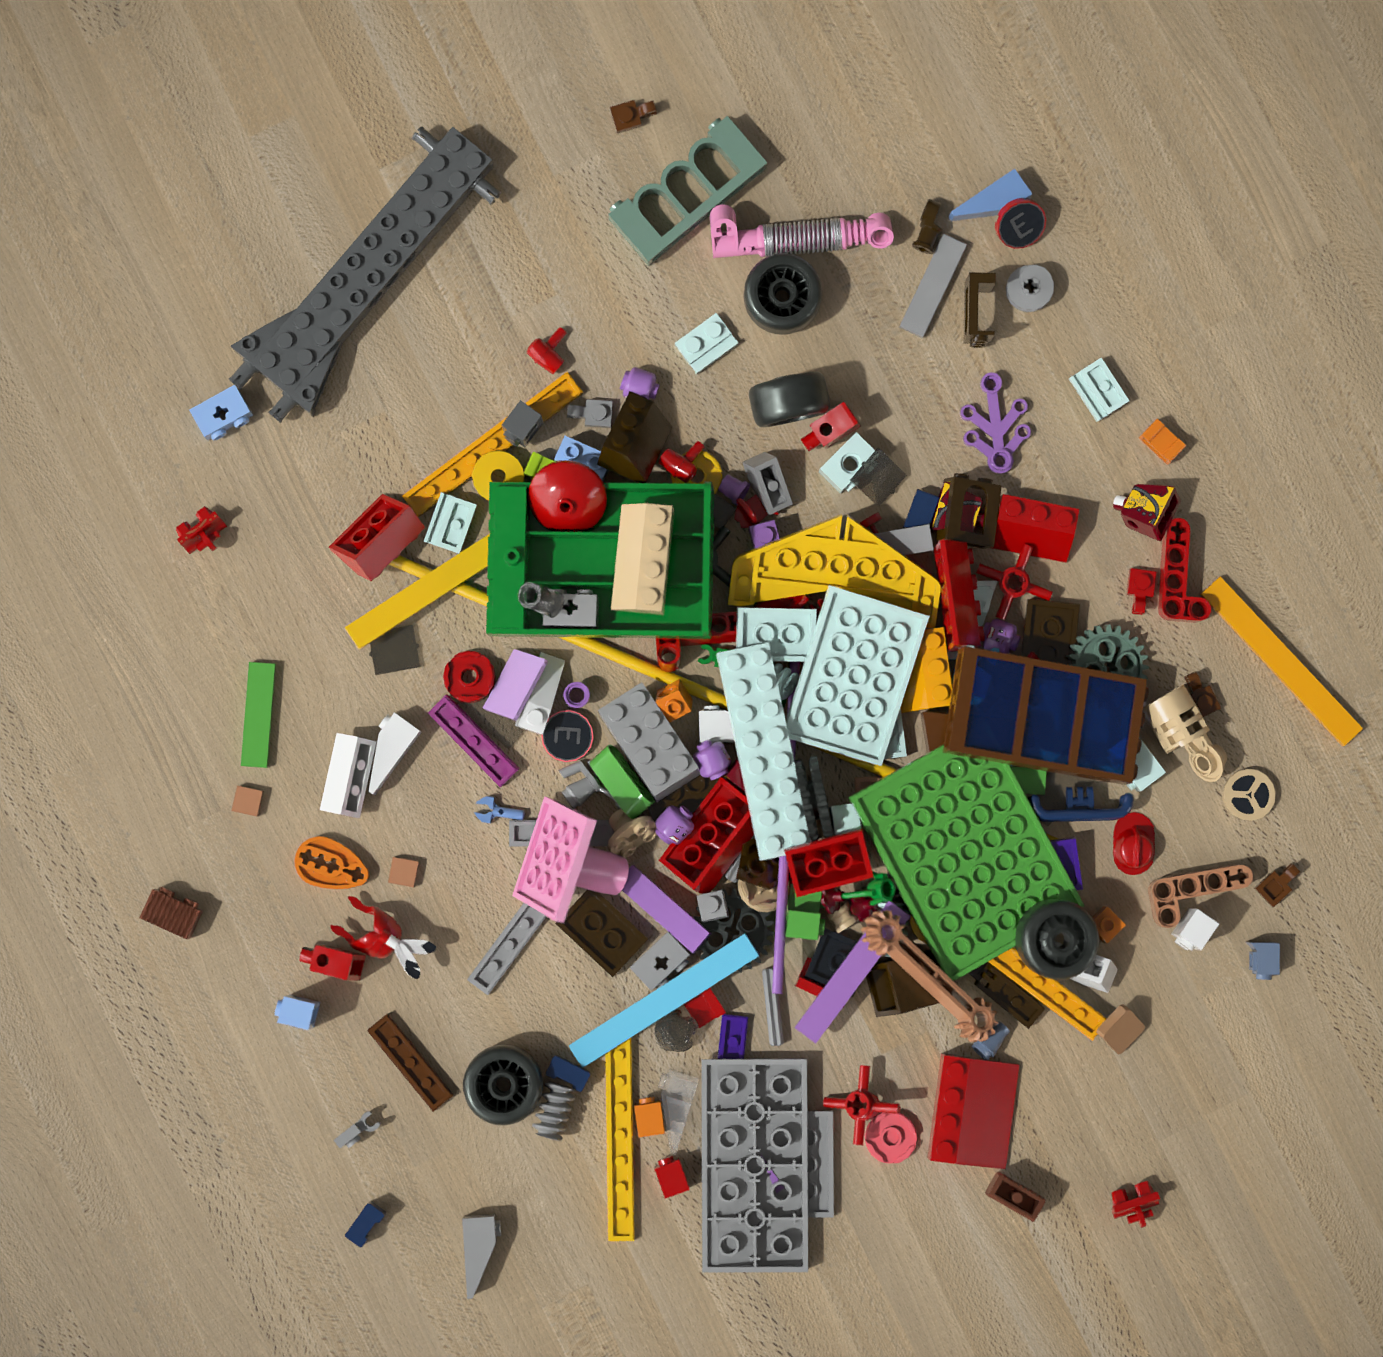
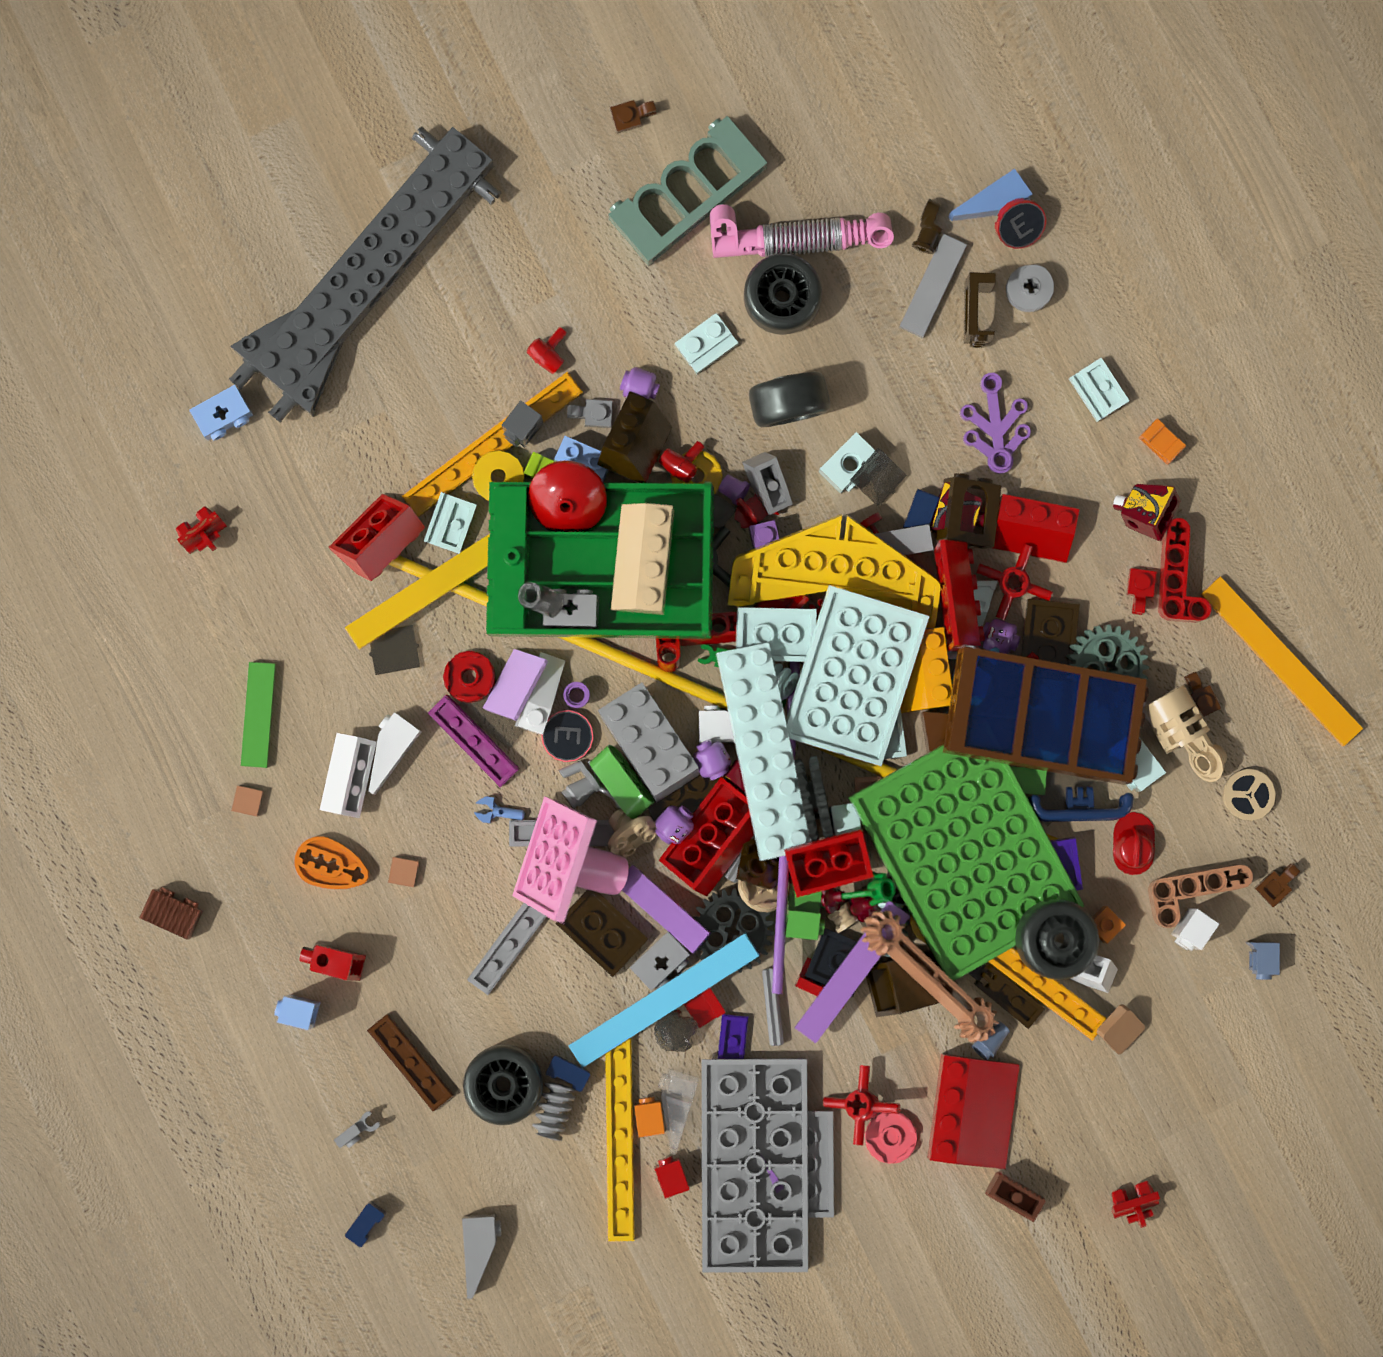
(386, 939): red hair -> none
(674, 700): orange brick -> none
(712, 906): light grey plate -> none
(842, 423): torso -> none

